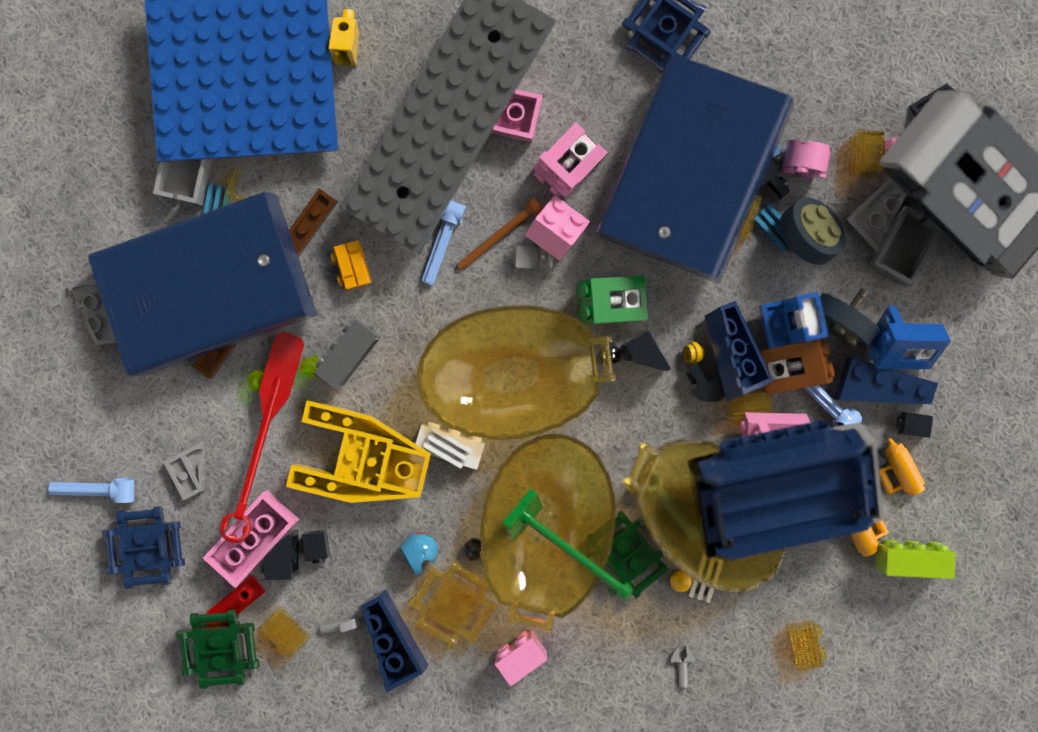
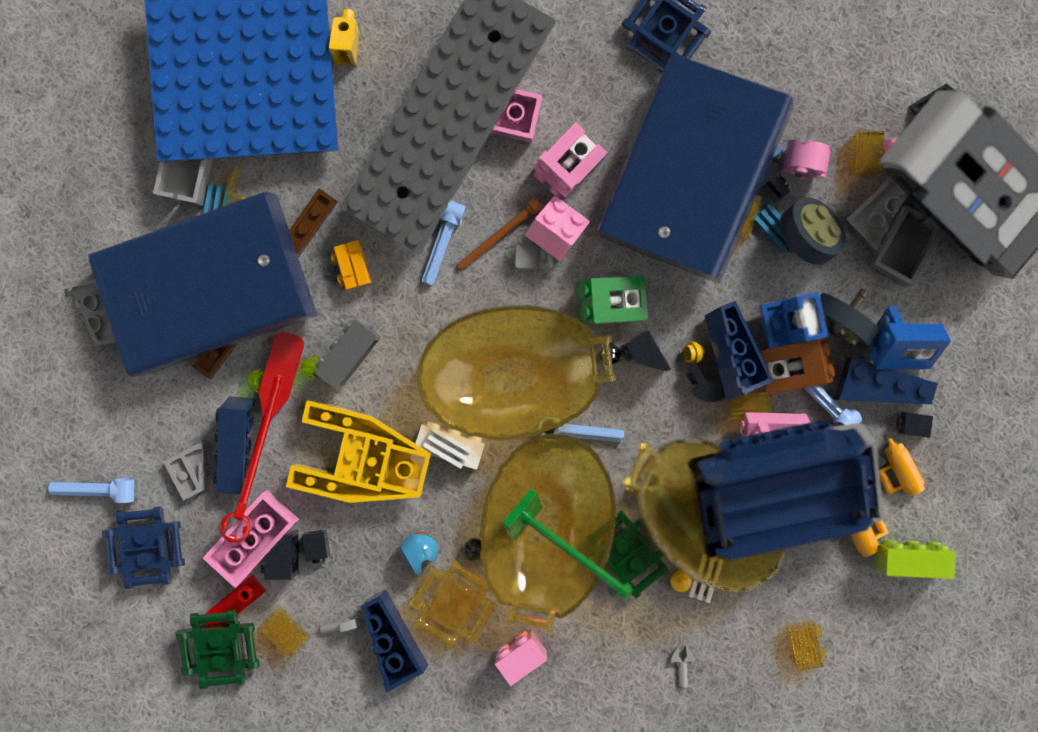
(233, 443): none -> dark blue wedge
(590, 432): none -> light blue axle

